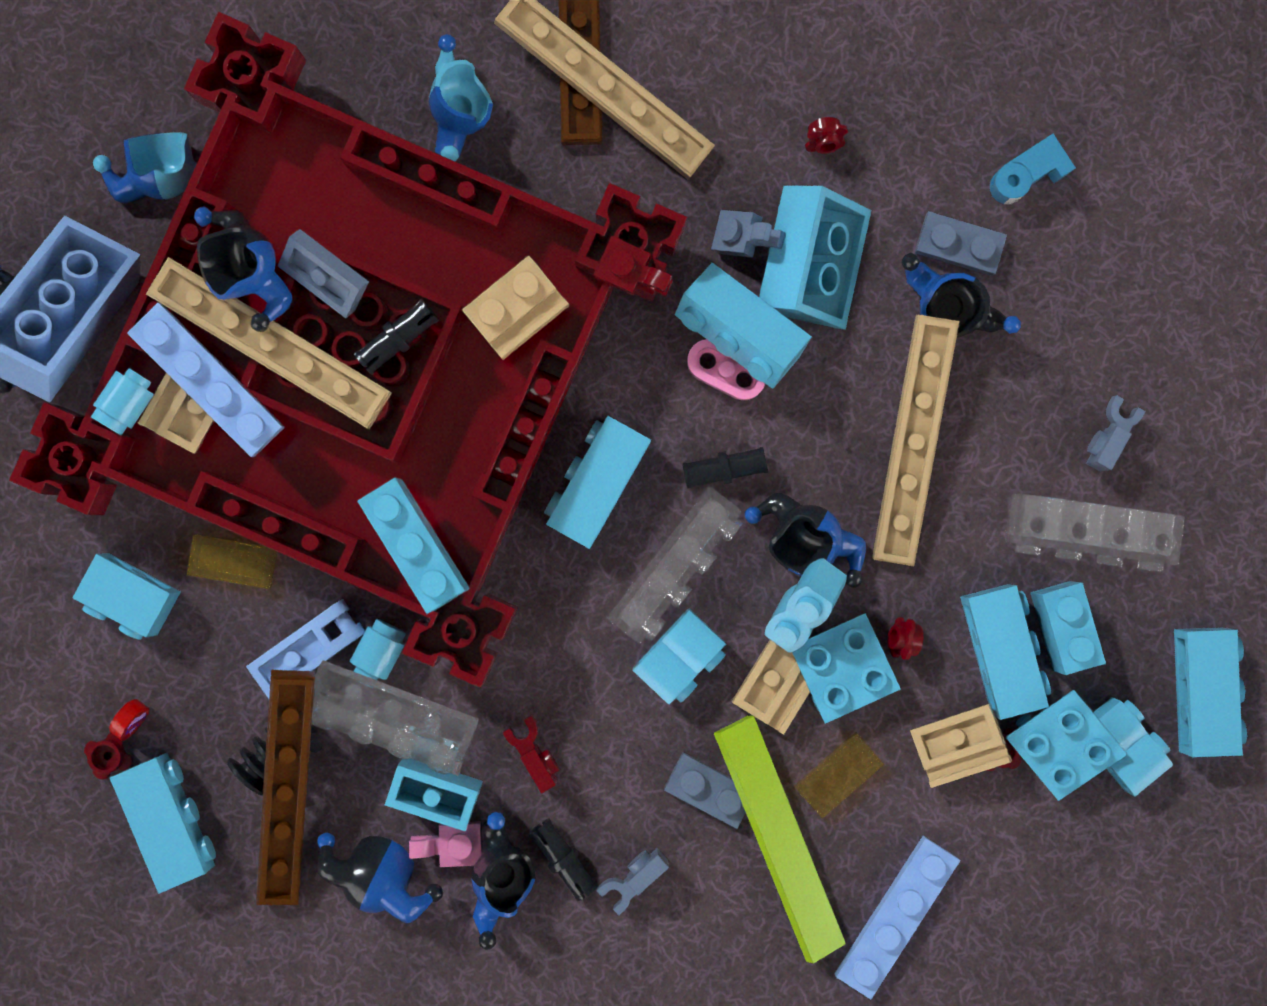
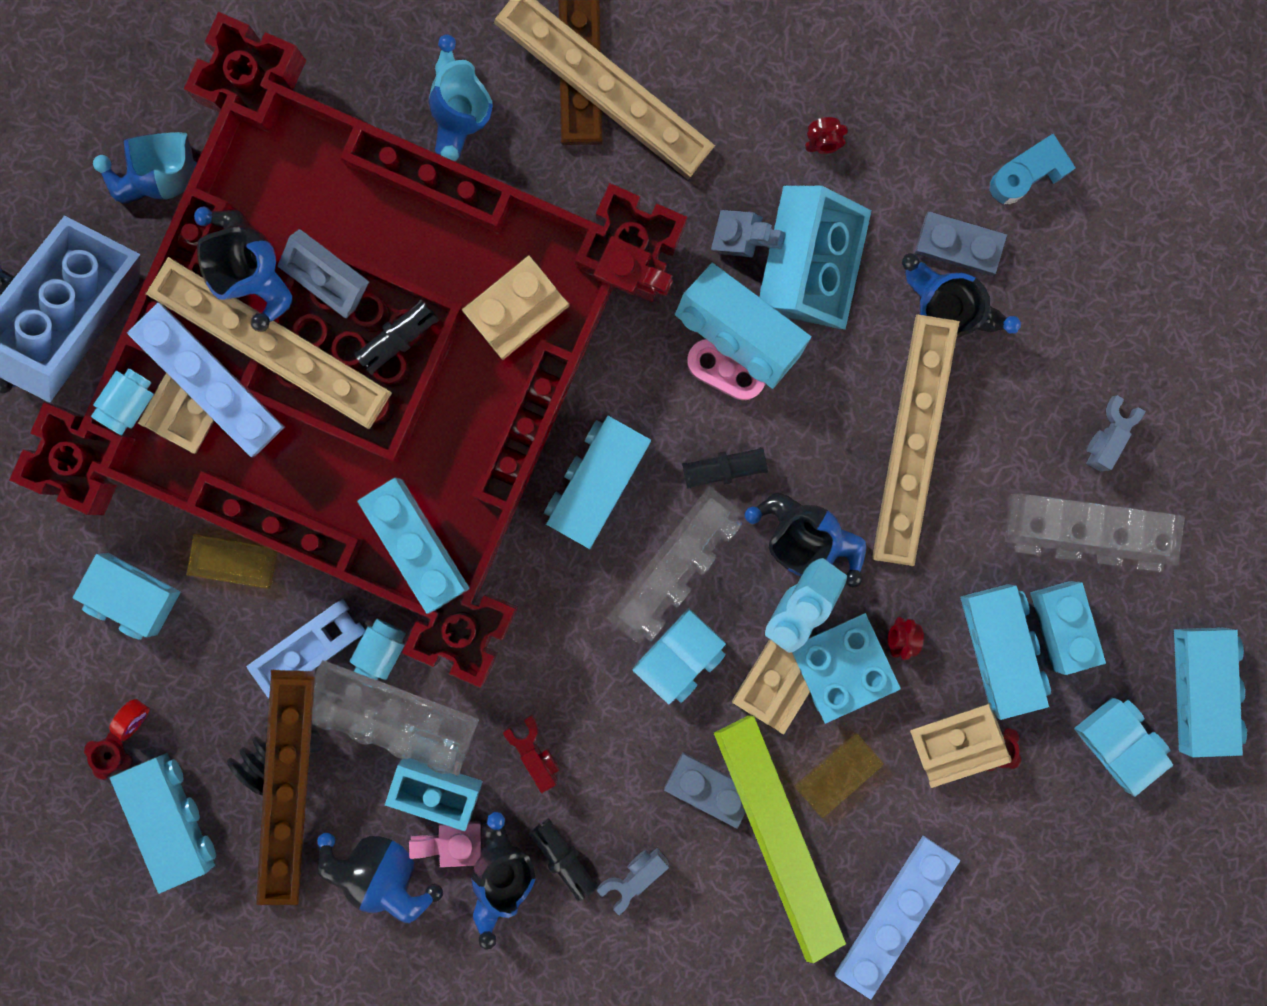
(1065, 744): medium azure hinge -> none

